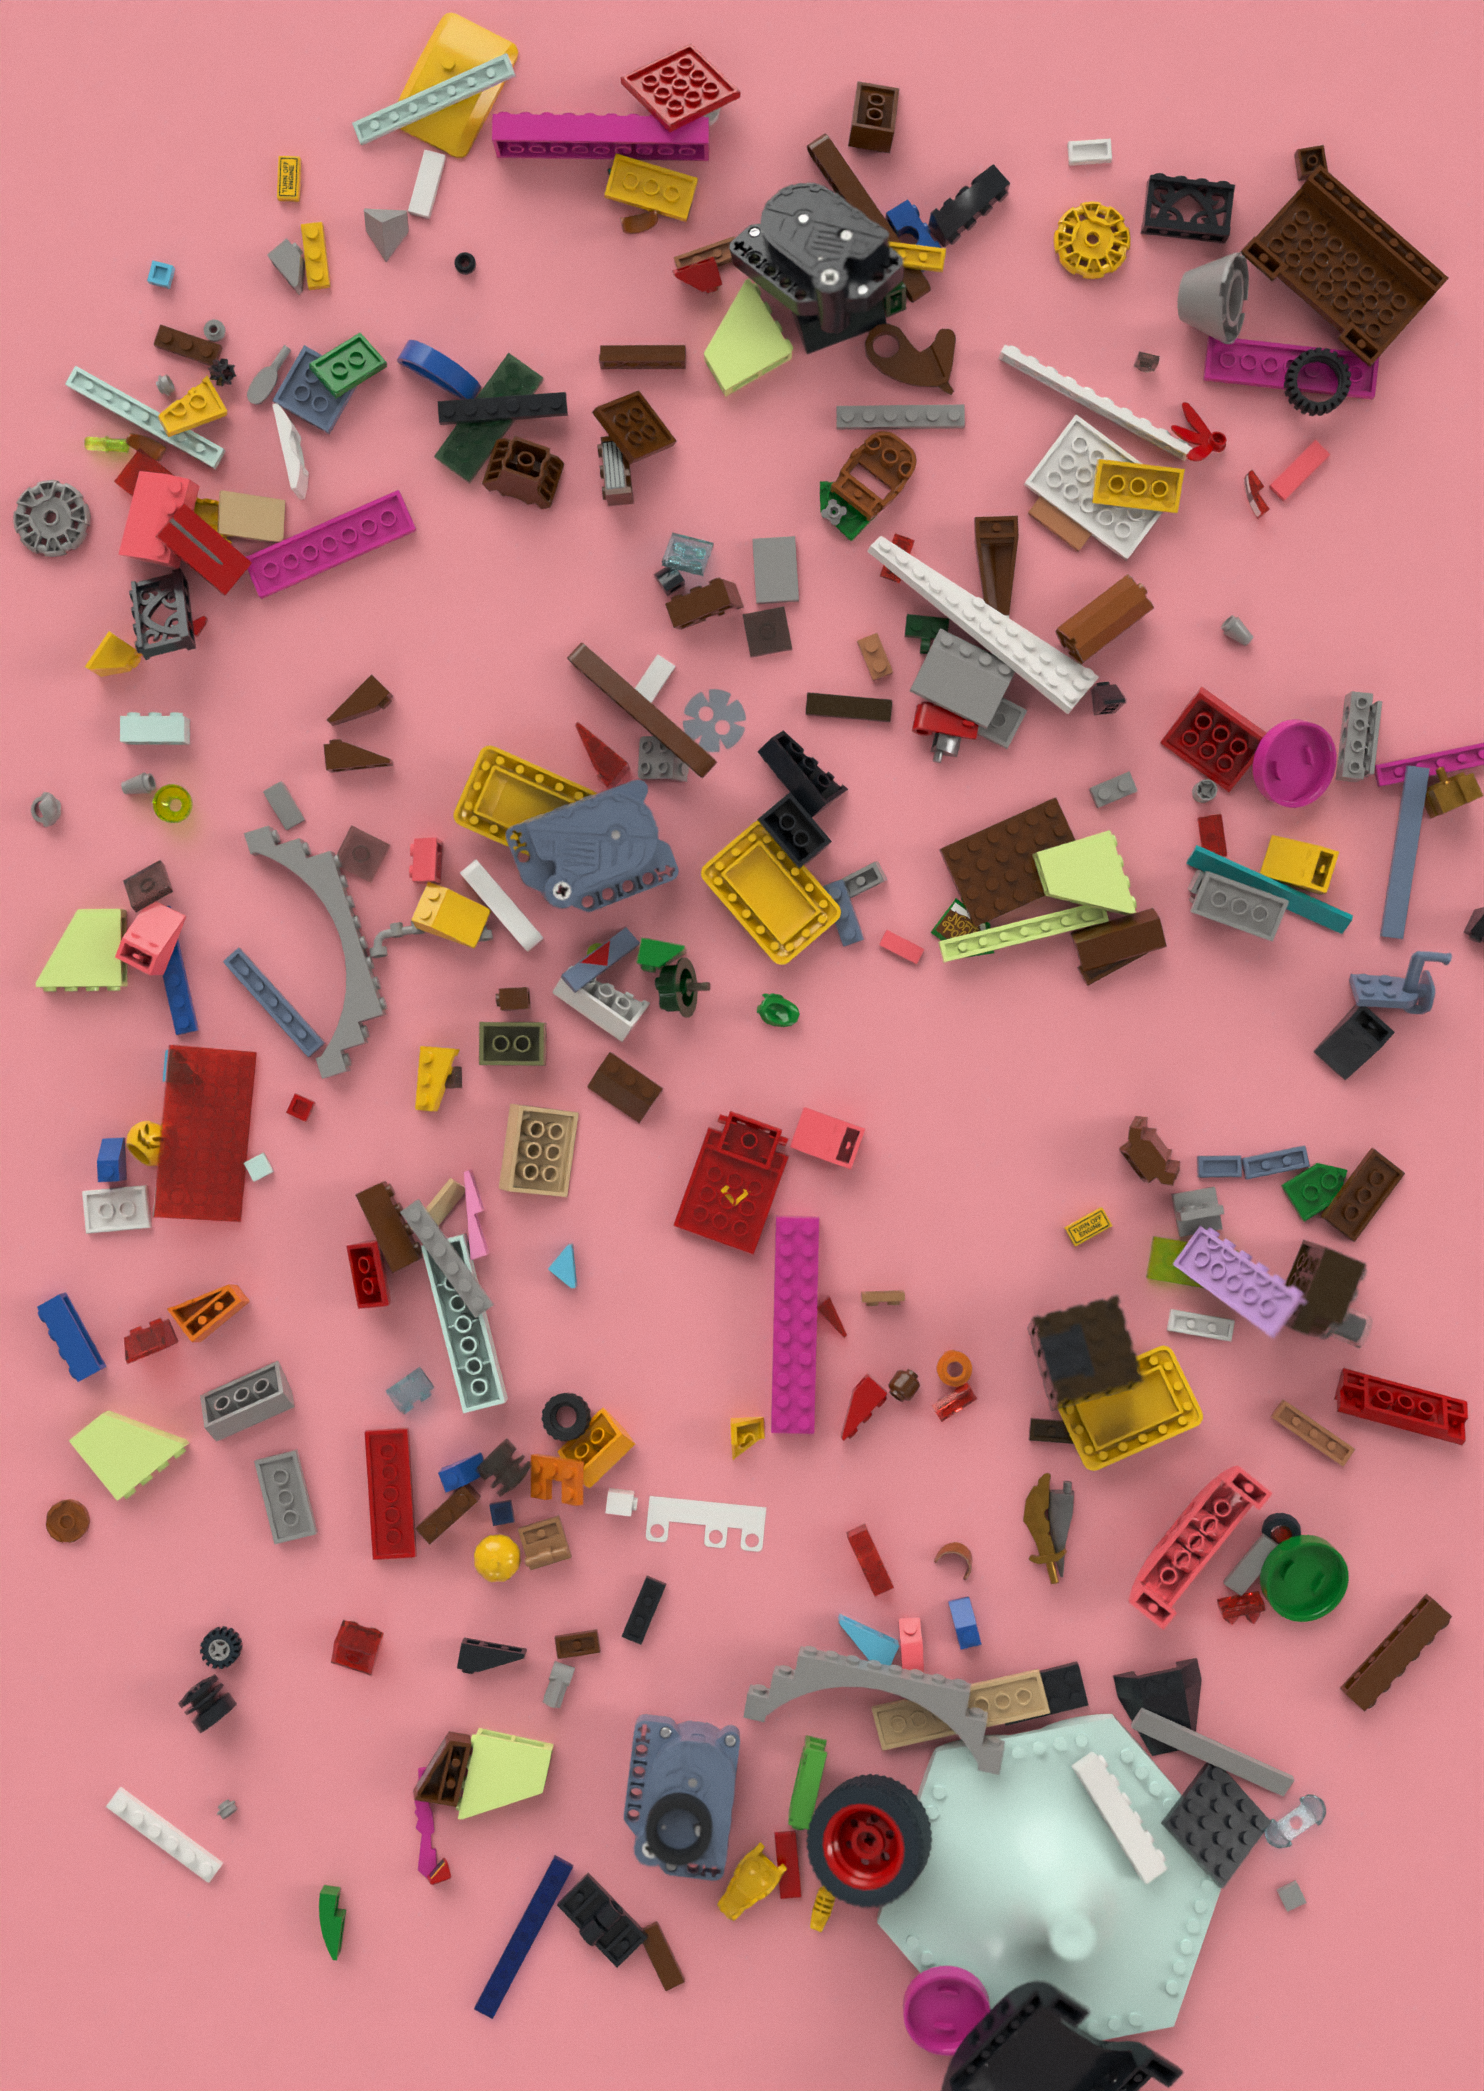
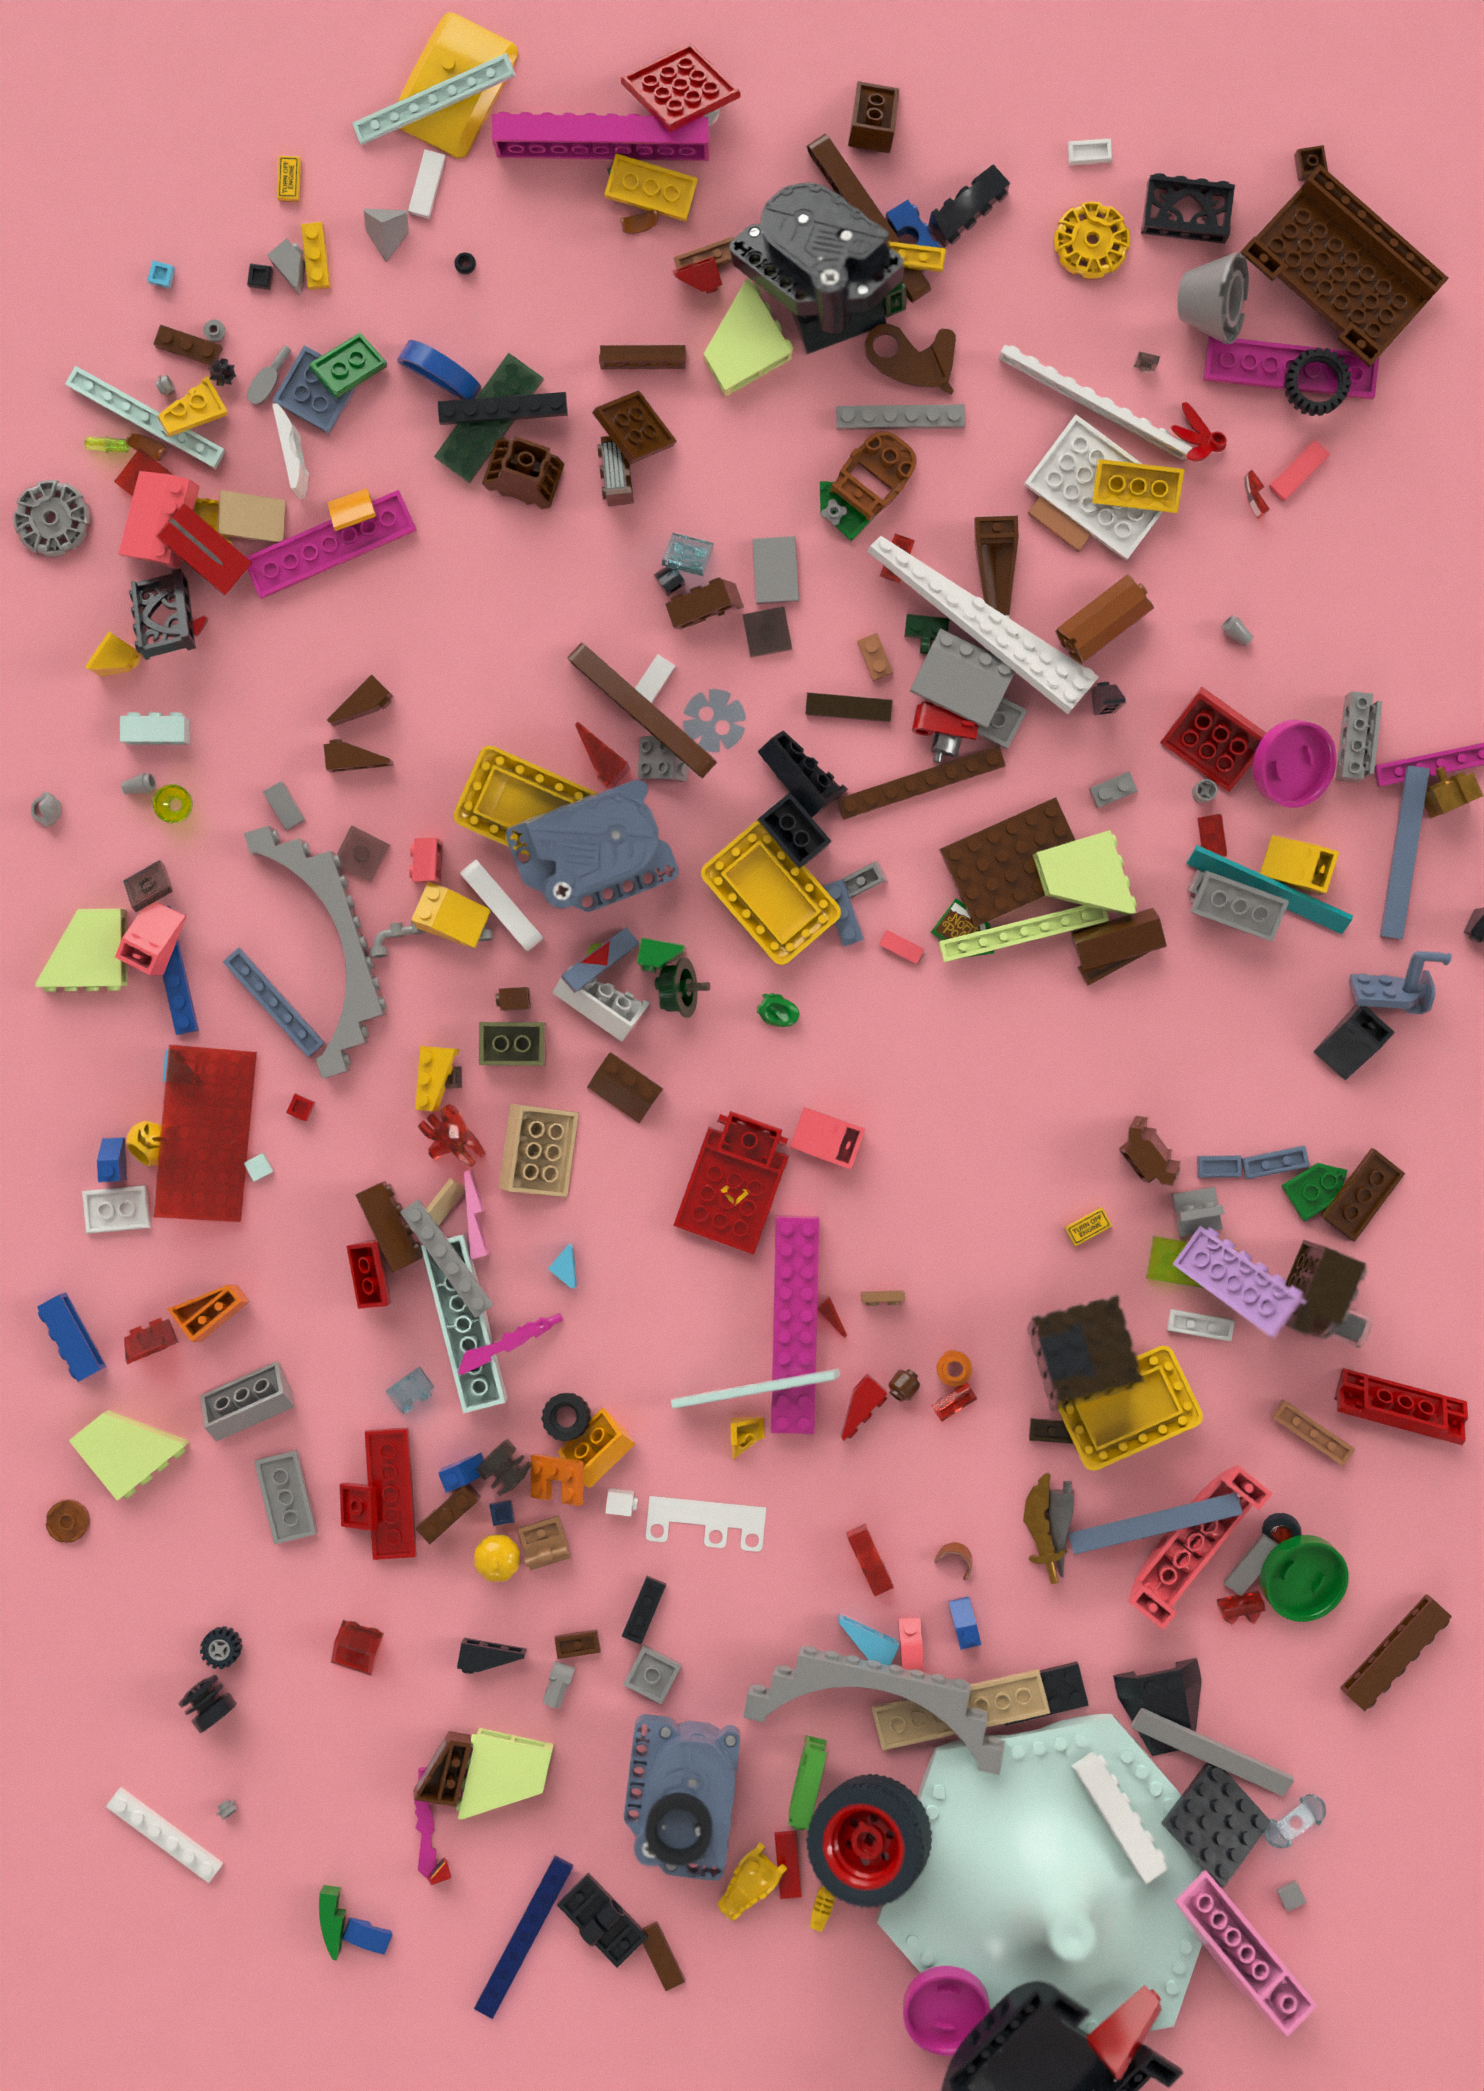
(259, 276): none -> black tile
(351, 509): none -> light orange slope
(358, 1506): none -> red plate
(366, 1936): none -> blue slope
(451, 1136): none -> clear red piece
(510, 1341): none -> dark pink sword
(652, 1674): none -> light grey plate
(755, 1388): none -> light aqua tile
(921, 782): none -> reddish brown plate
(1124, 2030): none -> slope
(1155, 1523): none -> sand blue tile
(1244, 1955): none -> bright pink slope

